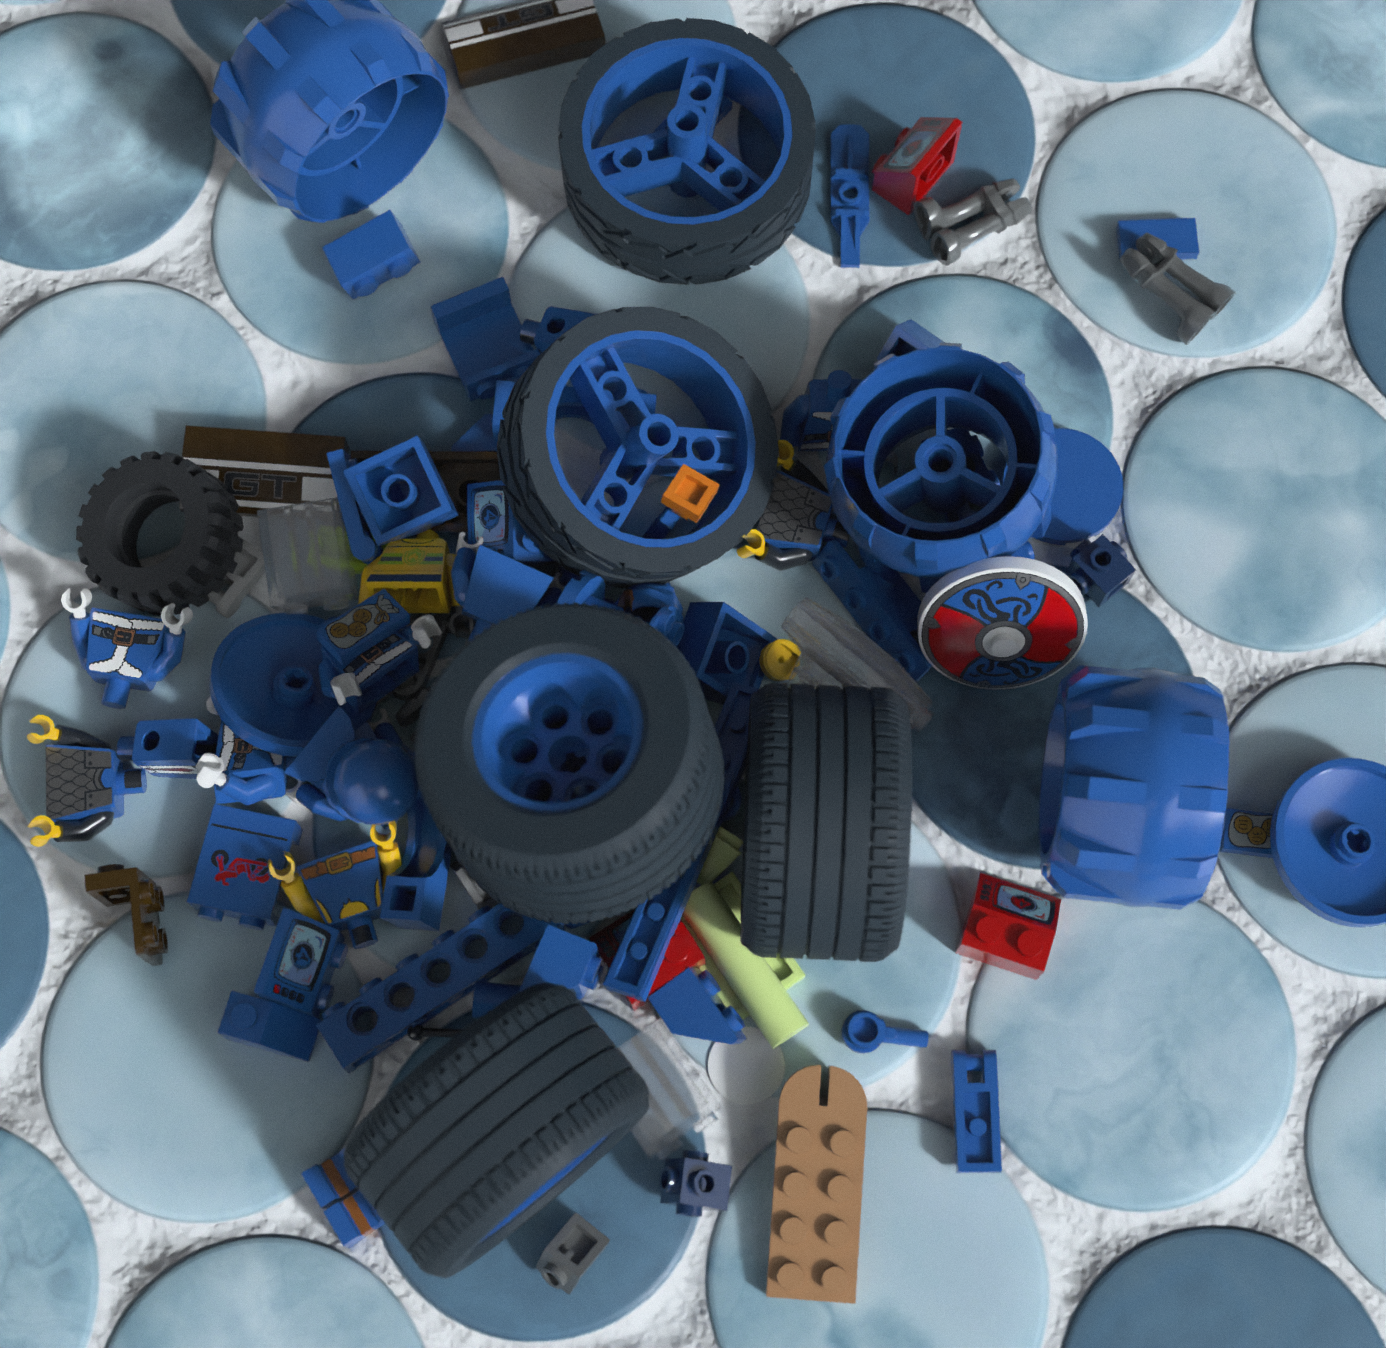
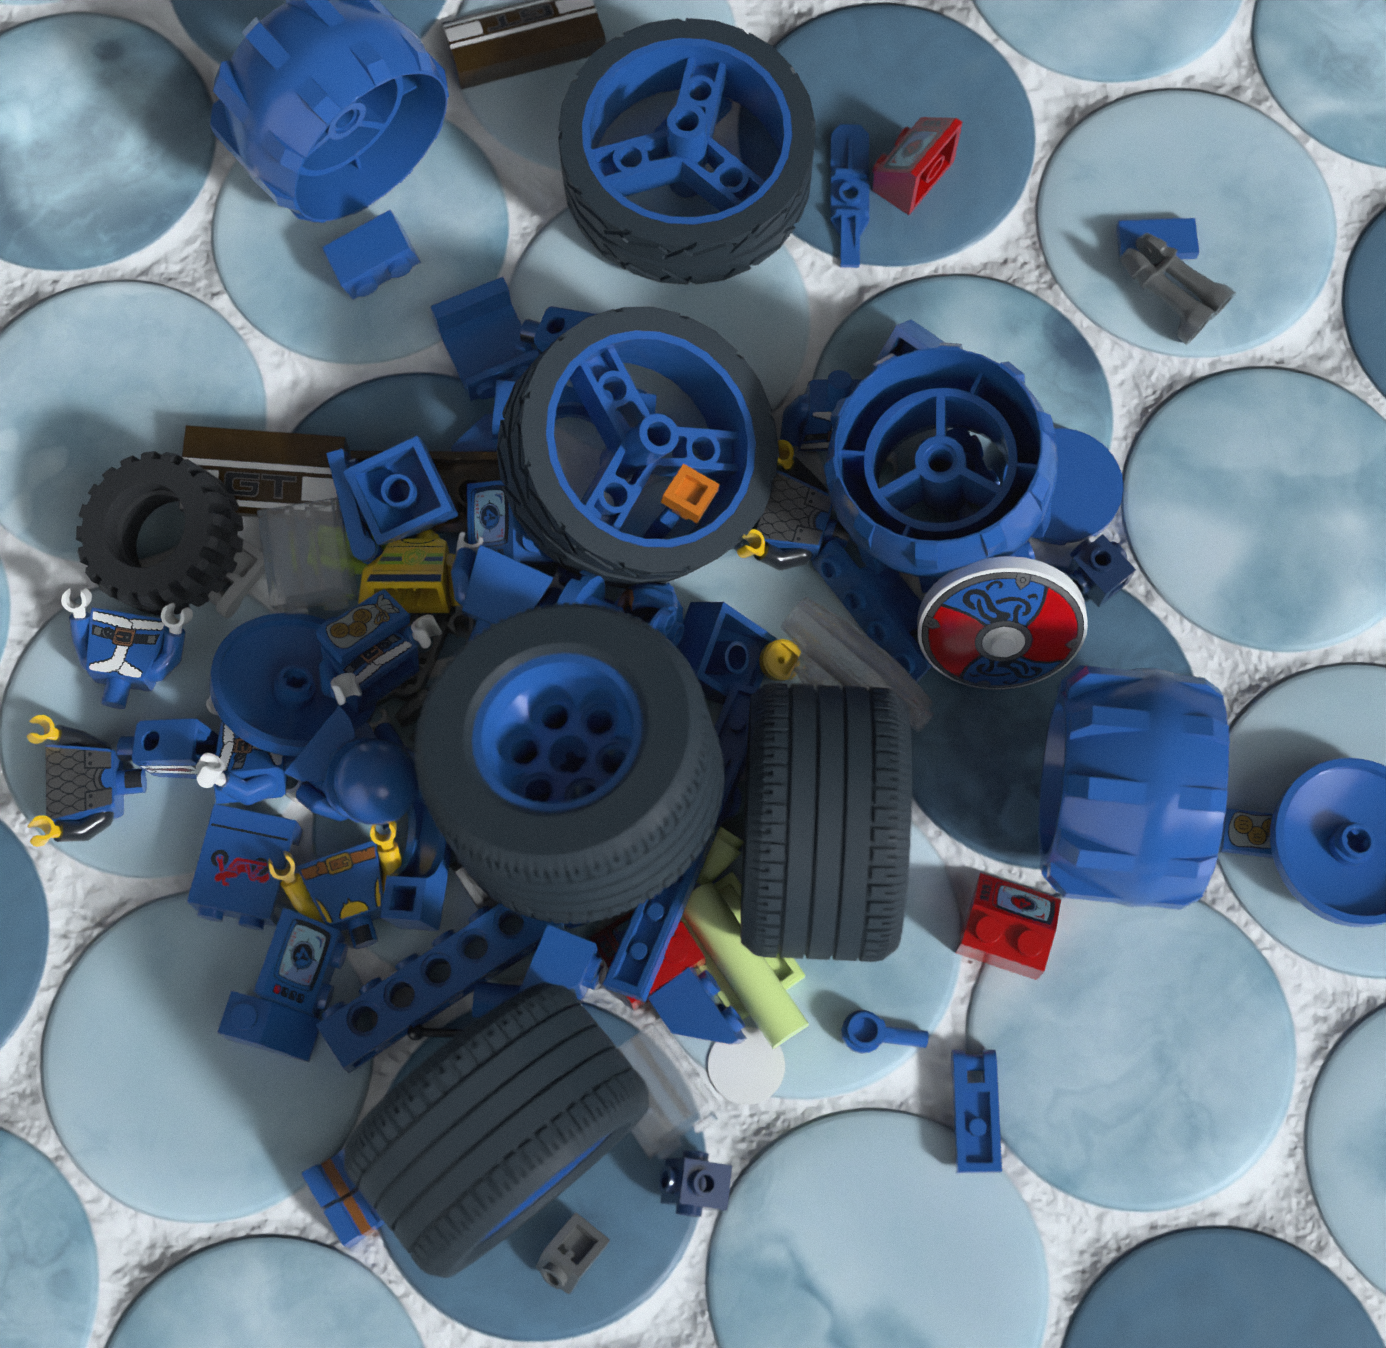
(131, 886): dark brown bracket -> none
(817, 1188): medium nougat plate -> none
(947, 243): dark grey piece -> none

